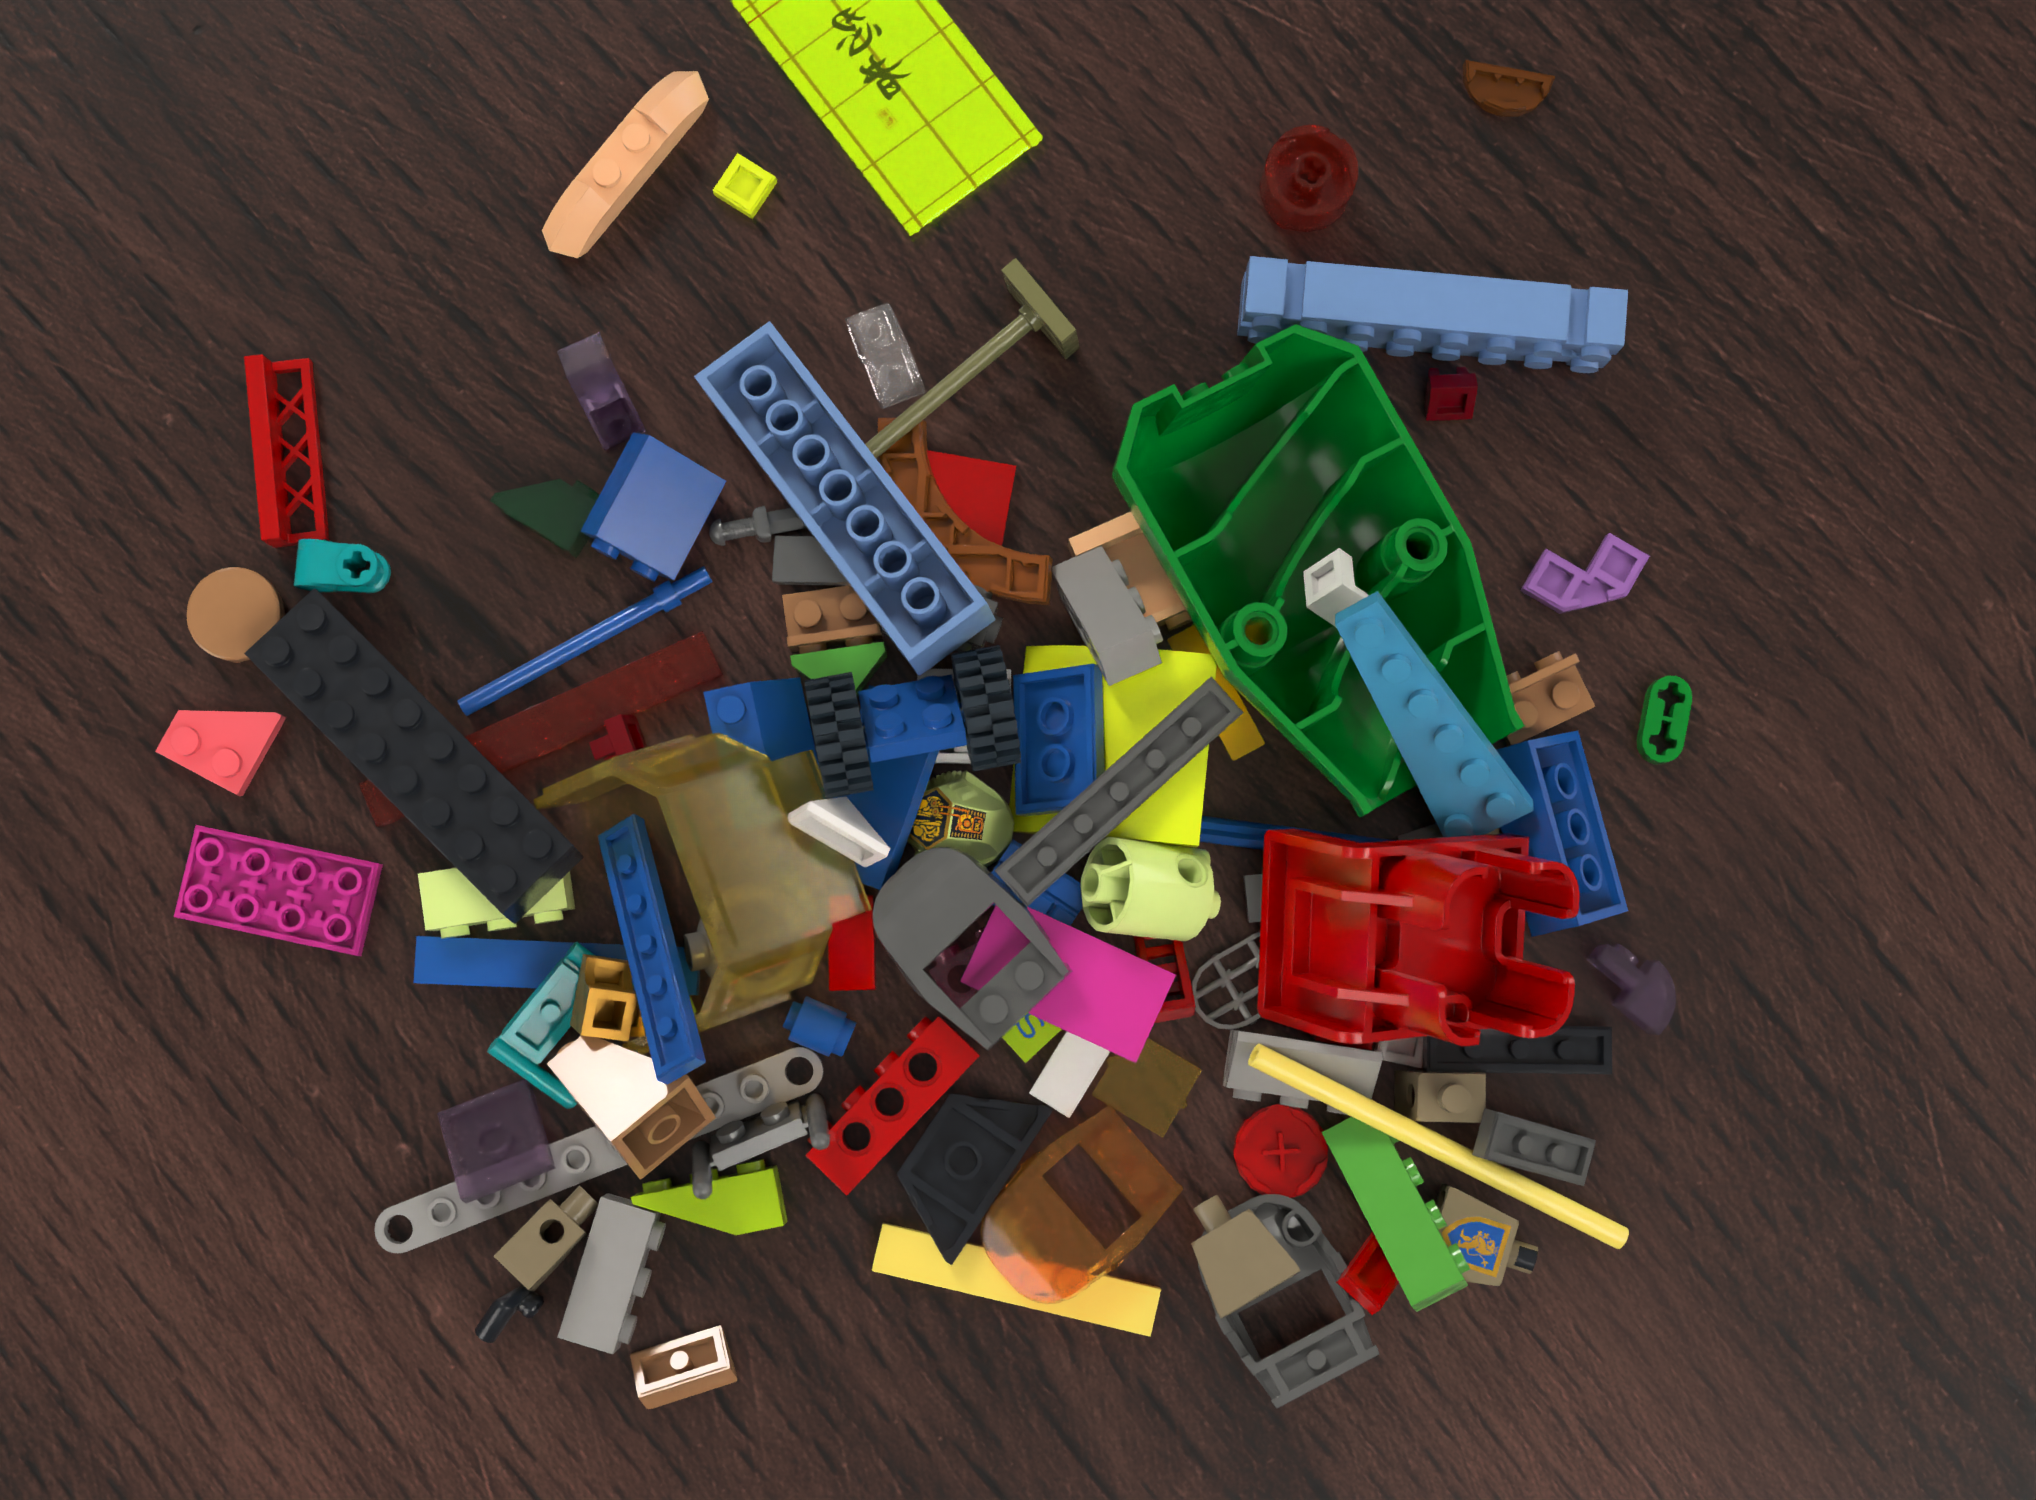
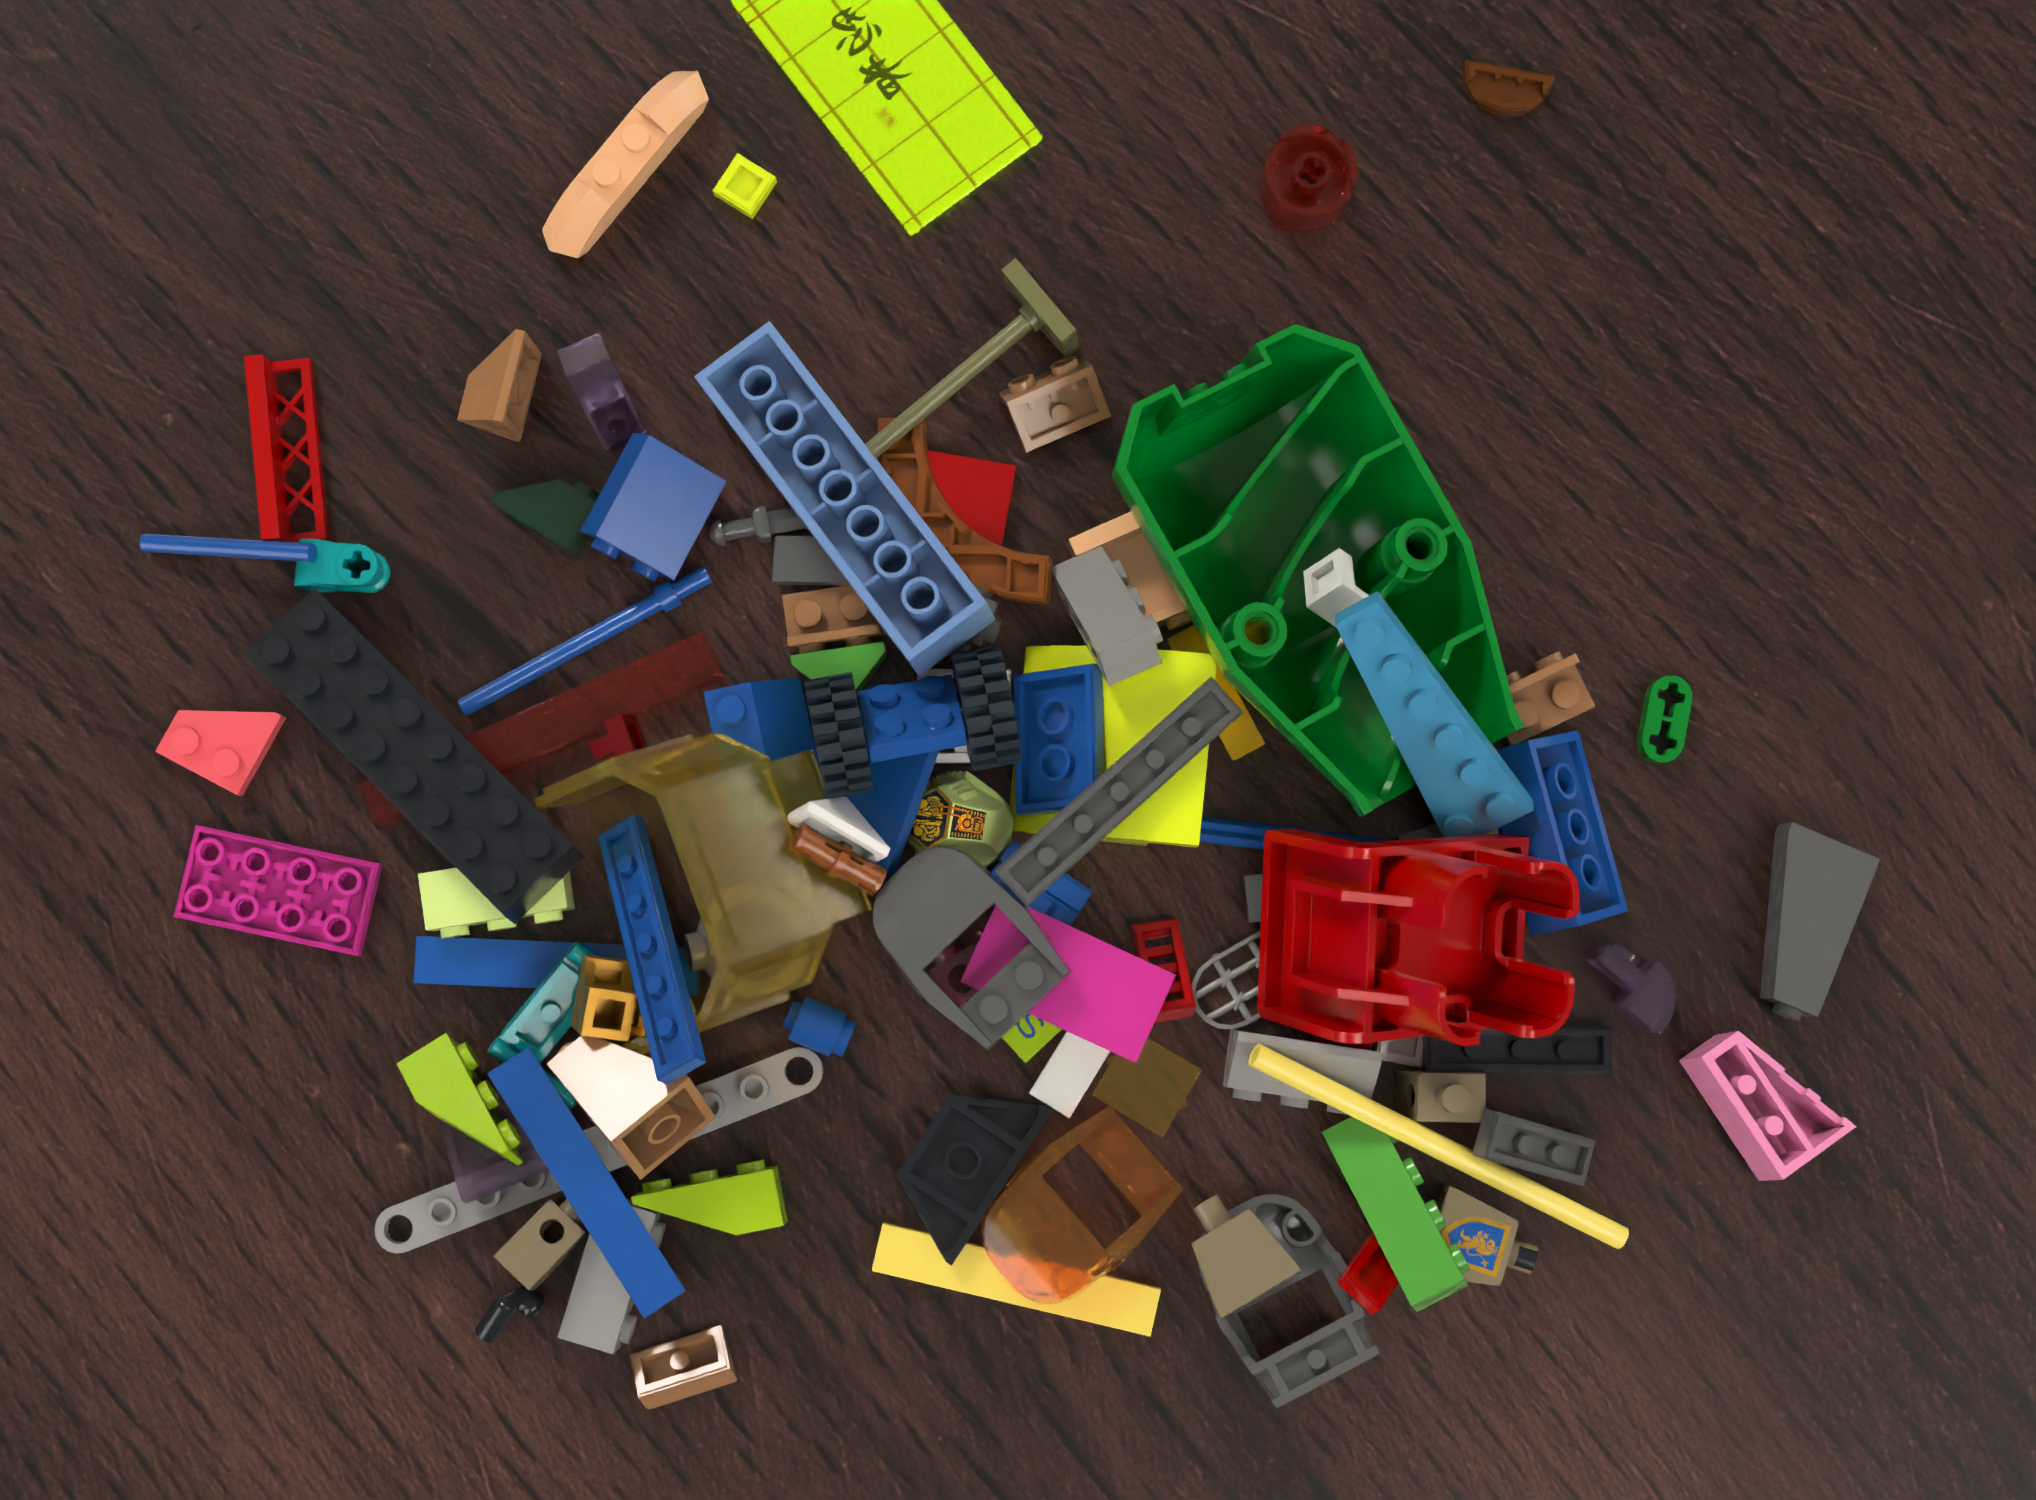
(228, 547): none -> blue bar
(232, 612): medium nougat tile -> none
(448, 1087): none -> lime slope
(502, 388): none -> medium nougat slope
(586, 1182): none -> blue tile
(747, 1139): dark grey plate -> none
(837, 859): none -> dark orange pin
(853, 953): red slope -> none
(885, 355): clear slope -> none
(953, 1056): red brick -> none
(1055, 402): none -> medium nougat bracket
(1148, 889): yellowish green cylinder -> none
(1280, 1151): red tile -> none
(1435, 313): medium blue brick -> none
(1450, 395): dark red tile -> none
(1569, 588): medium lavender tile -> none
(1761, 1106): none -> bright pink wedge
(1810, 916): none -> dark grey slope

